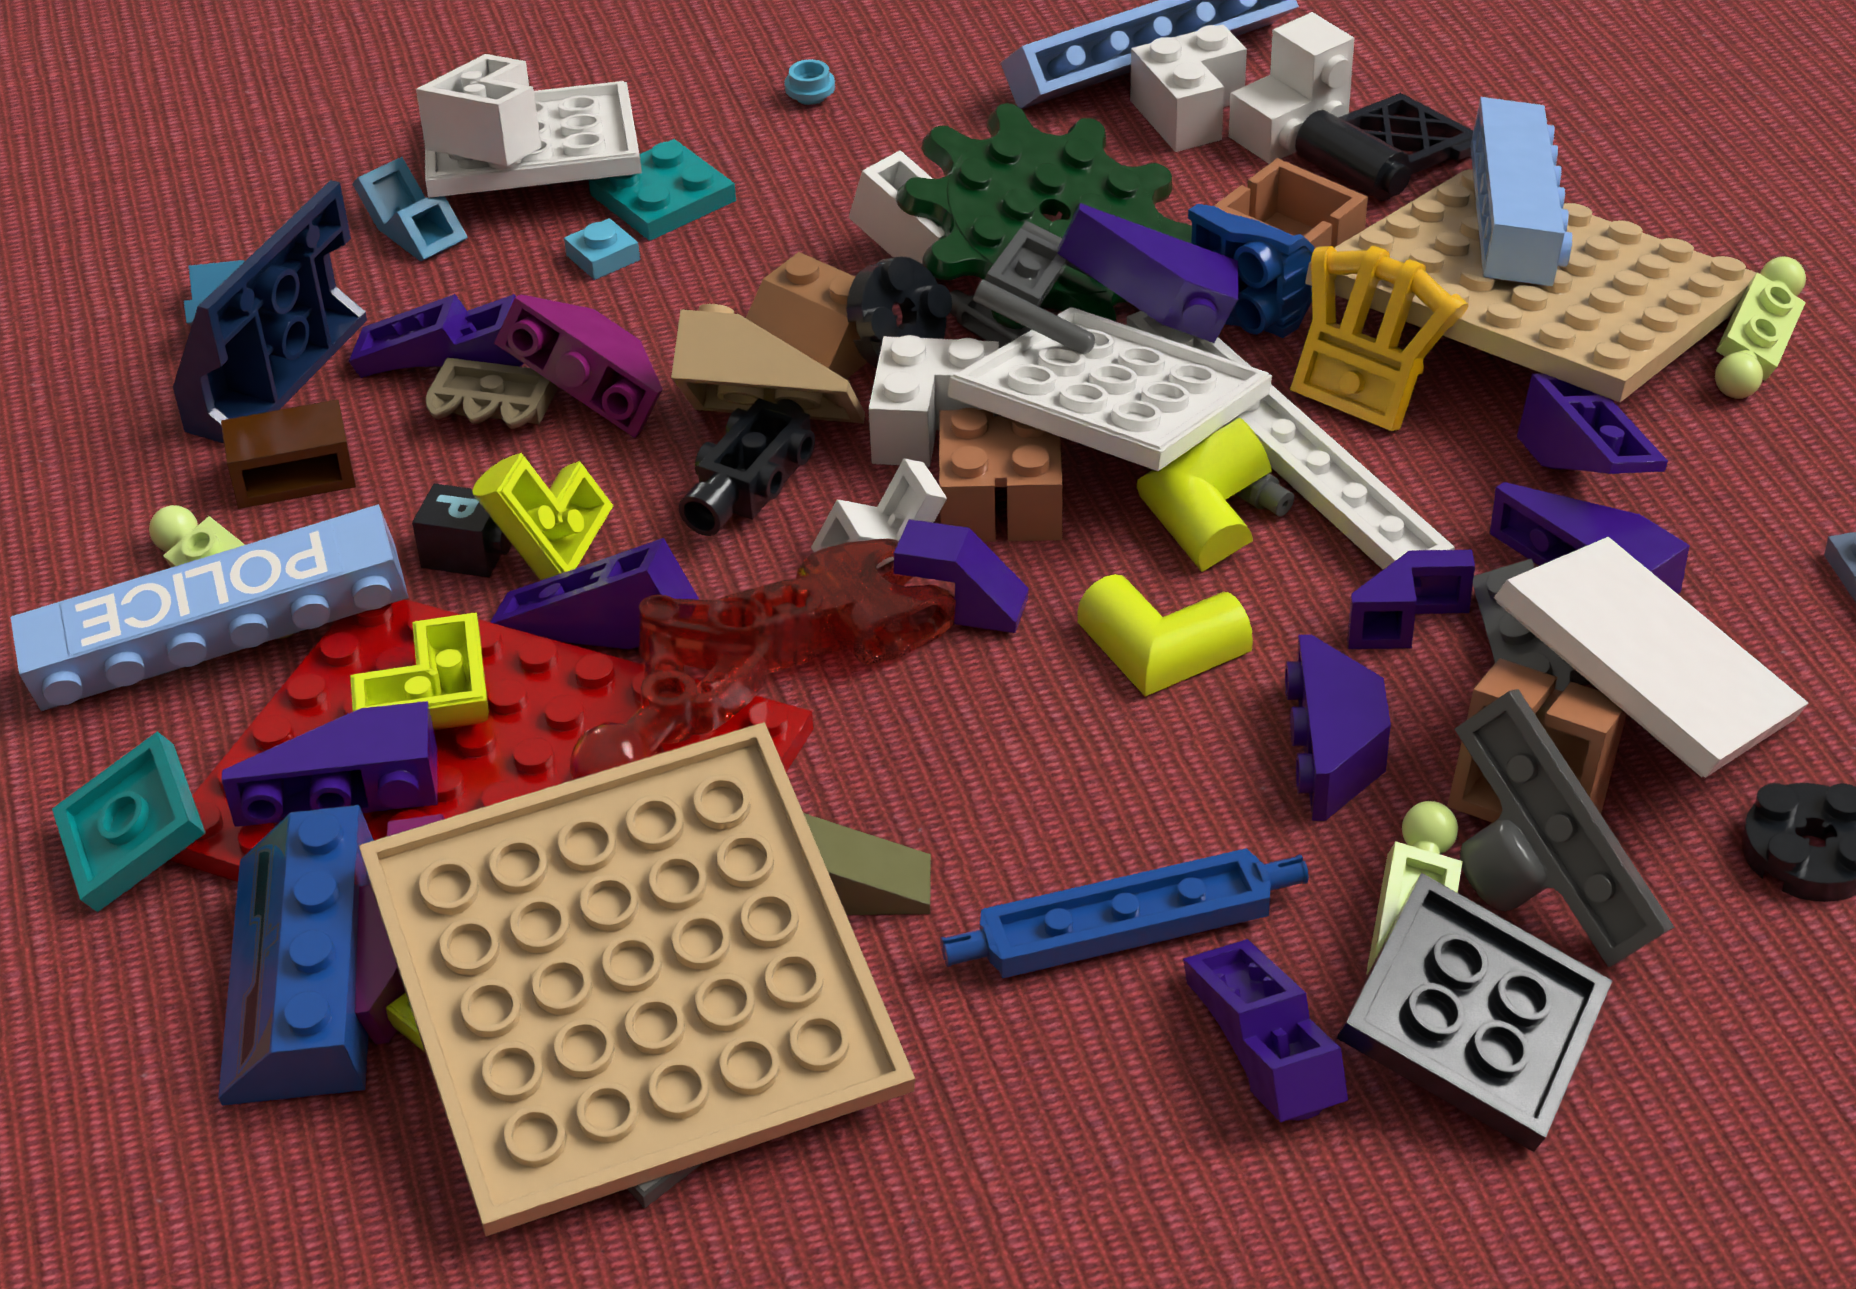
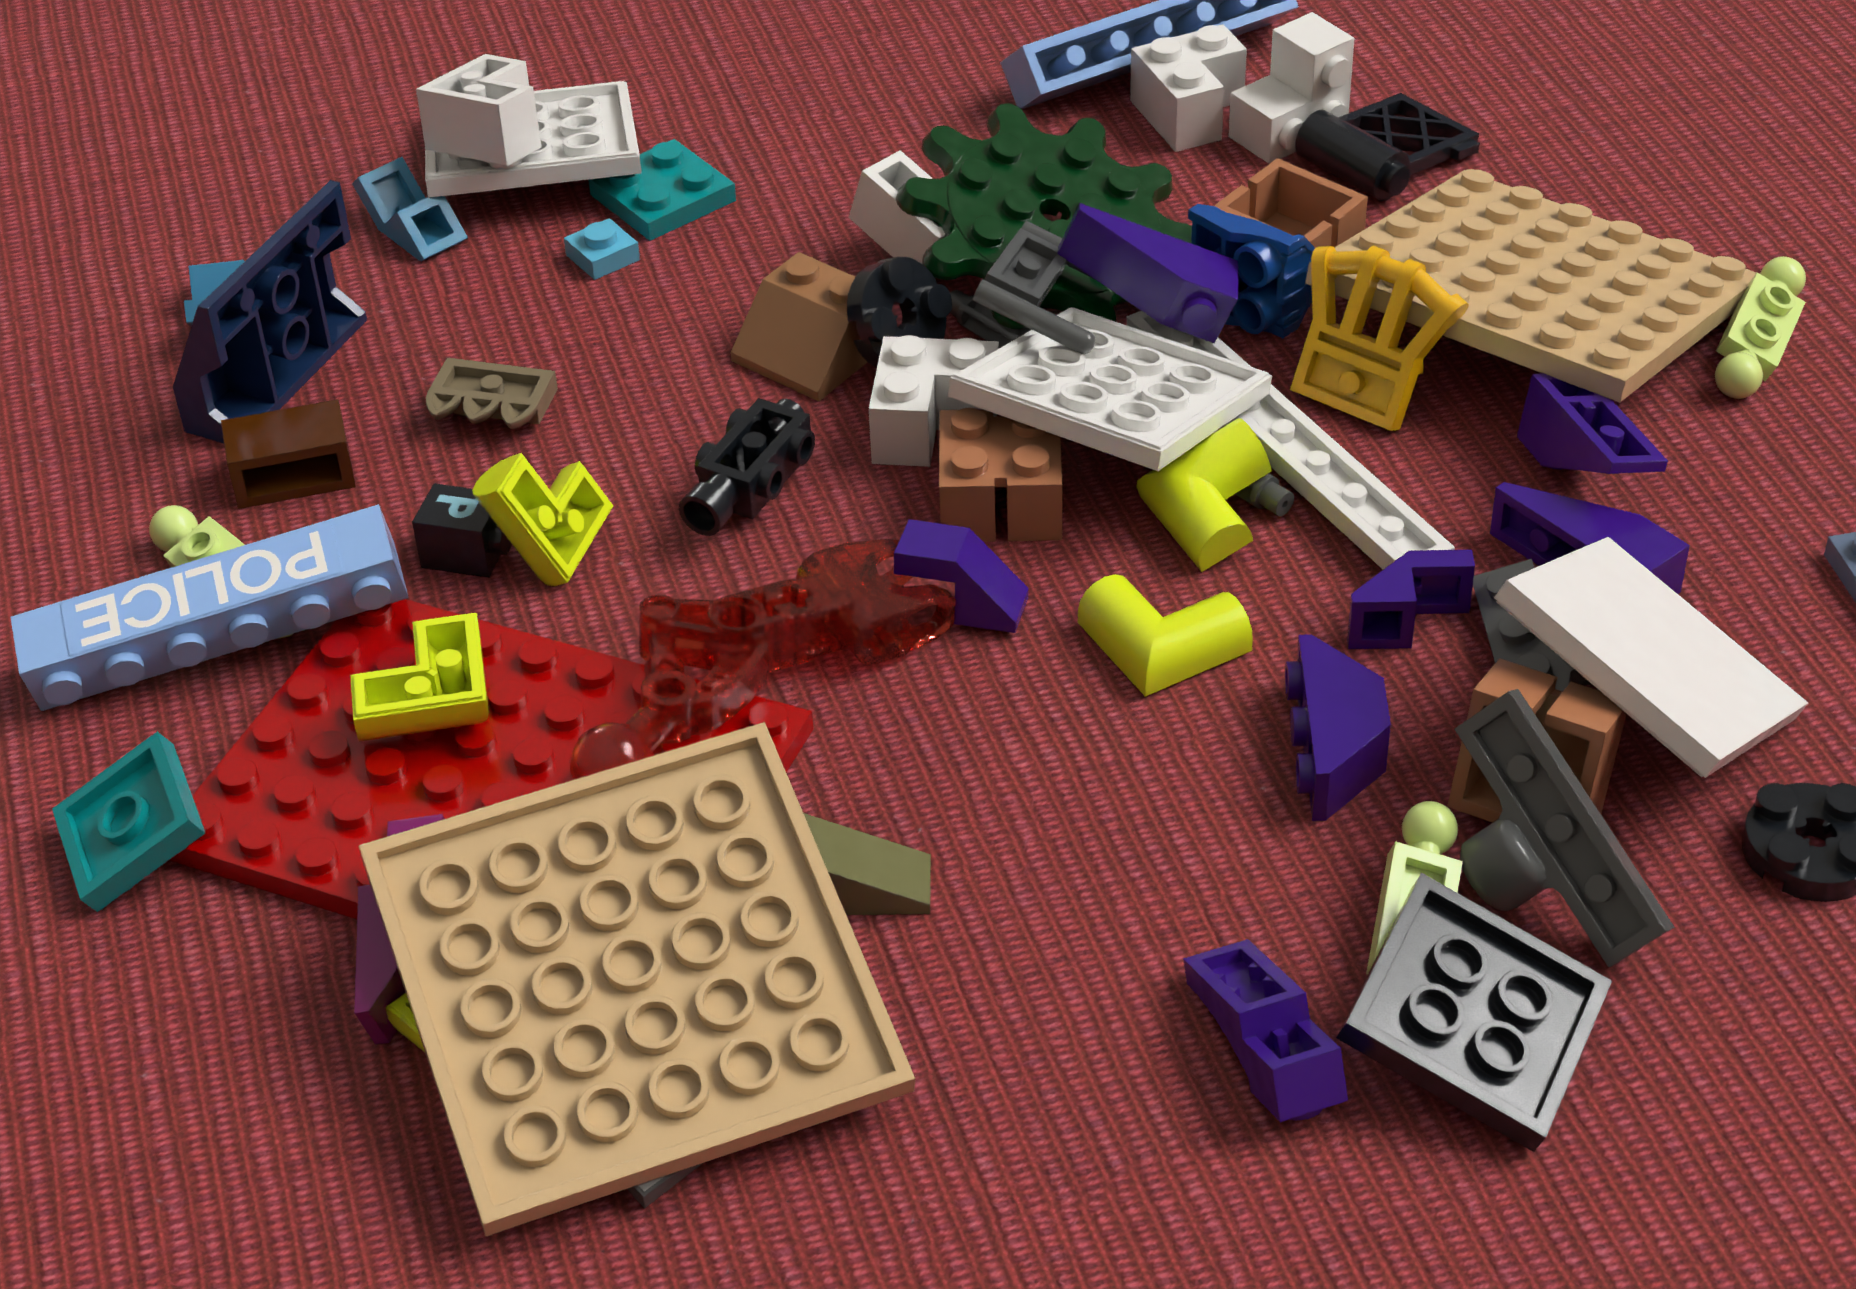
(296, 962): blue slope -> none
(364, 759): dark purple slope -> none
(432, 335): dark purple slope -> none
(584, 358): magenta slope -> none
(597, 600): dark purple slope -> none
(732, 362): tan slope -> none
(809, 81): medium azure plate -> none
(910, 495): white slope -> none
(1124, 912): blue plate -> none
(1518, 193): light blue brick -> none

